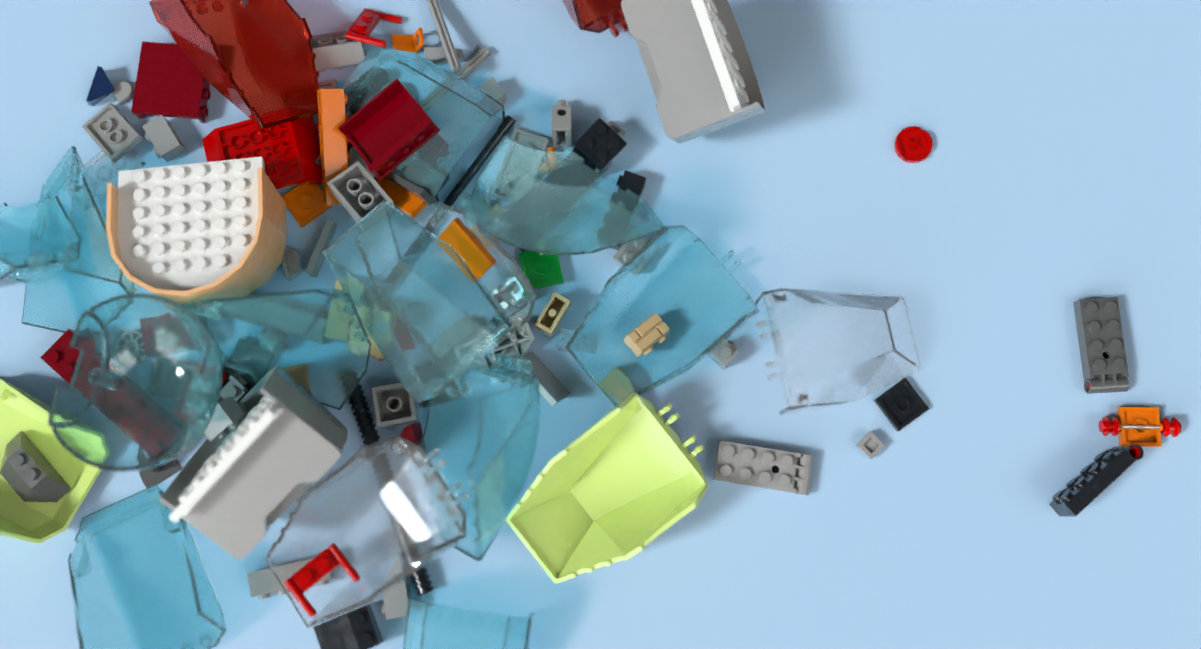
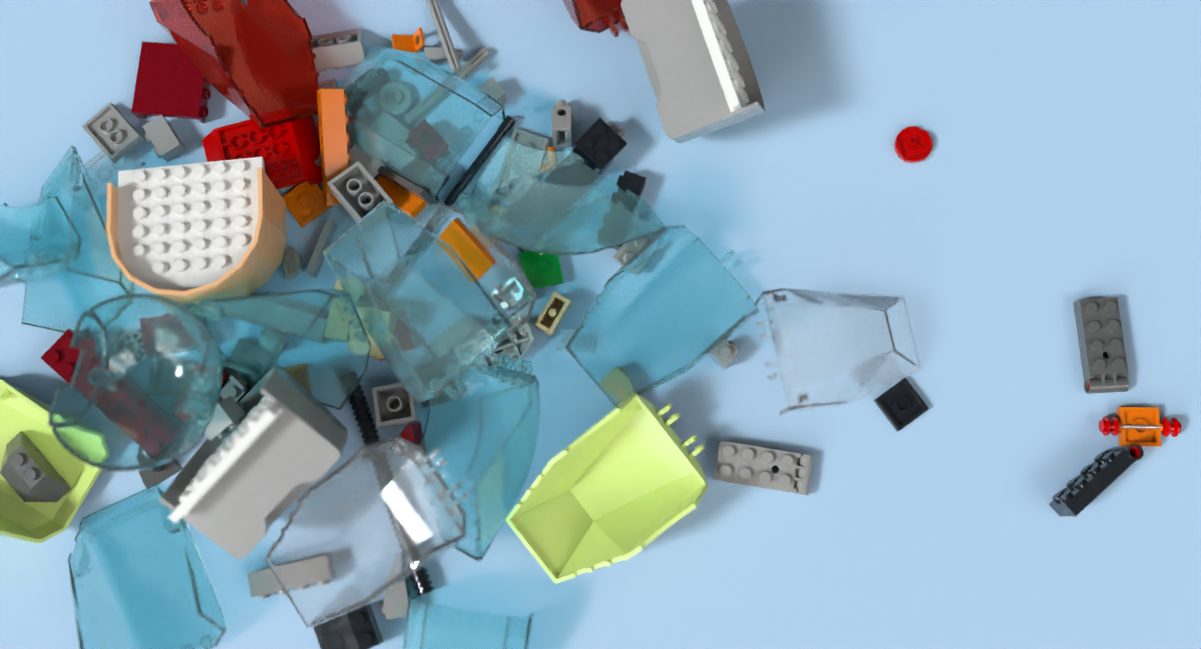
(100, 87): dark blue slope -> none
(123, 91): light grey tile -> none
(315, 571): red plate -> none
(366, 23): red plate -> none
(388, 129): dark red panel -> none
(549, 385): light grey tile -> none
(646, 335): tan brick -> none
(870, 445): light grey plate -> none

